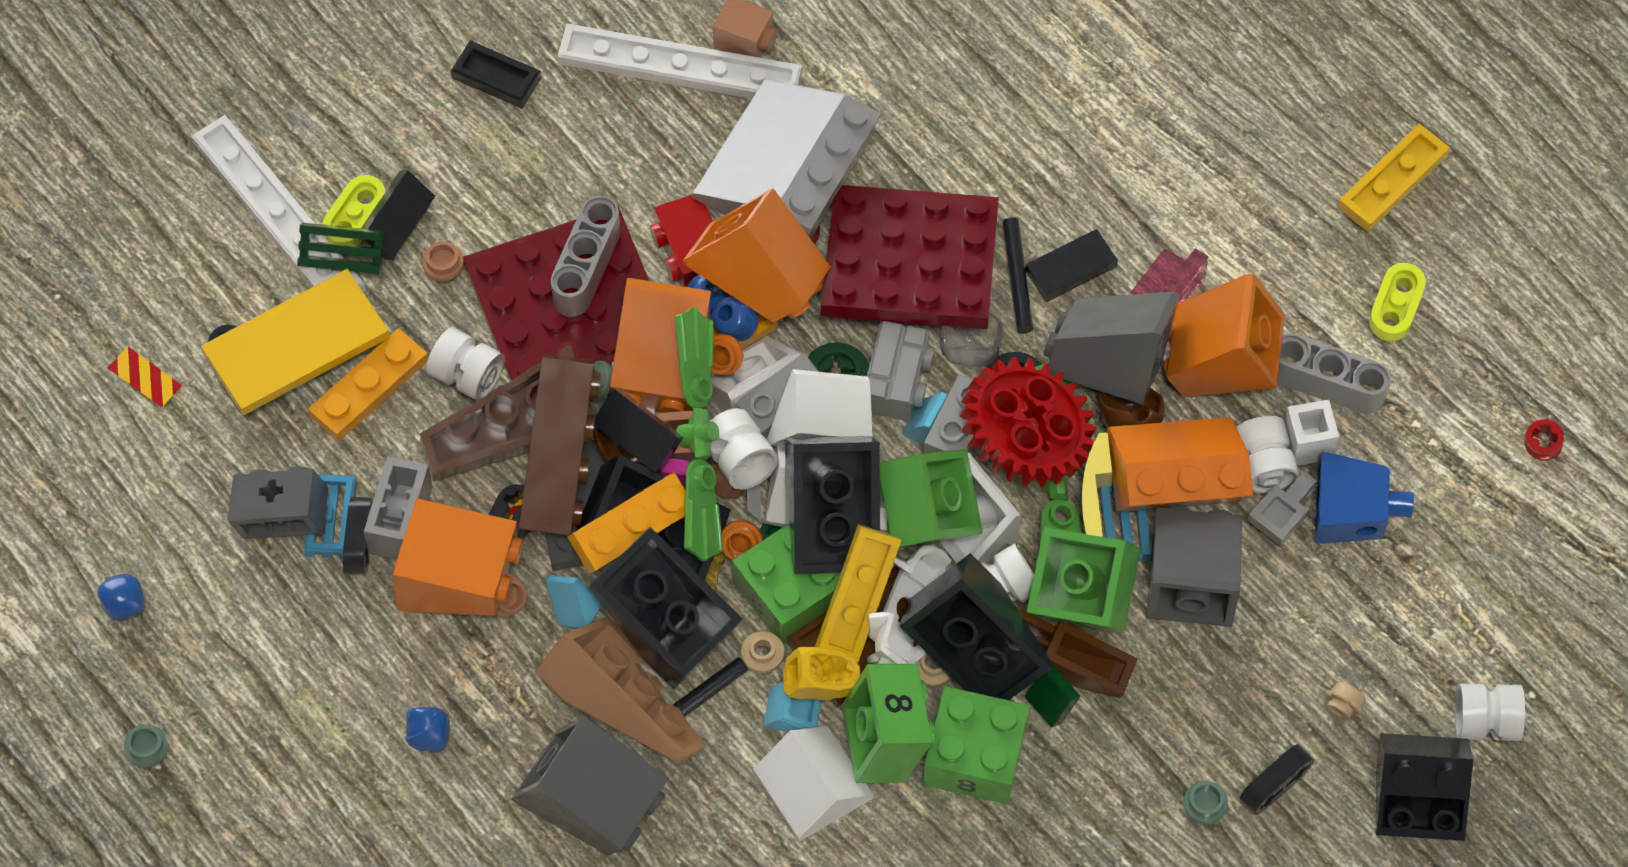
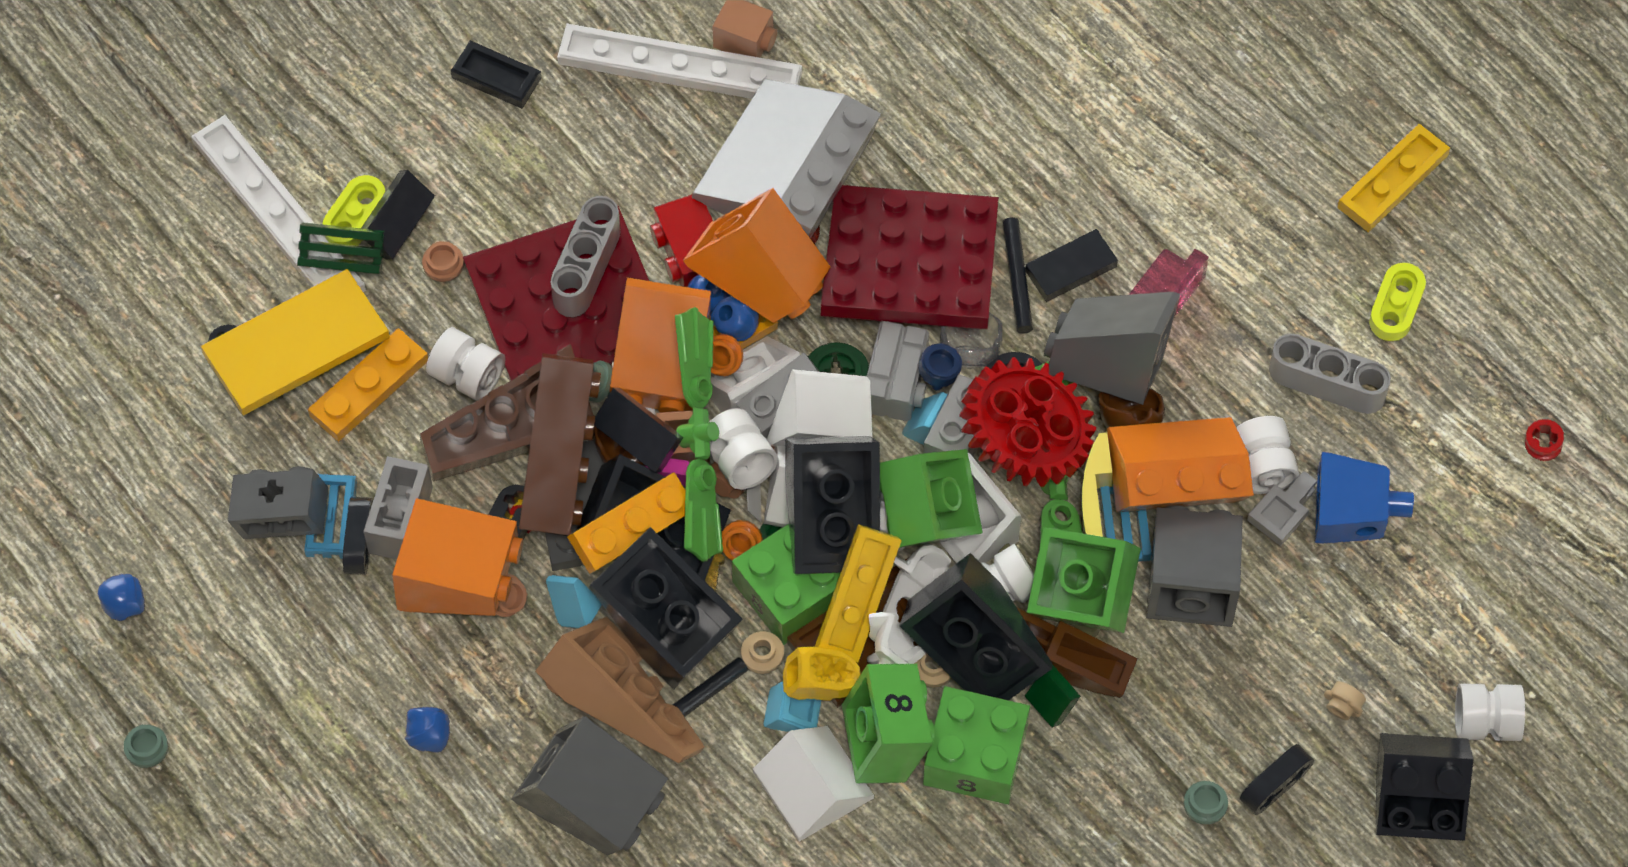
(144, 376): sticker -> none
(940, 365): none -> dark blue tile
(1226, 340): orange slope -> none
(1311, 431): white brick -> none

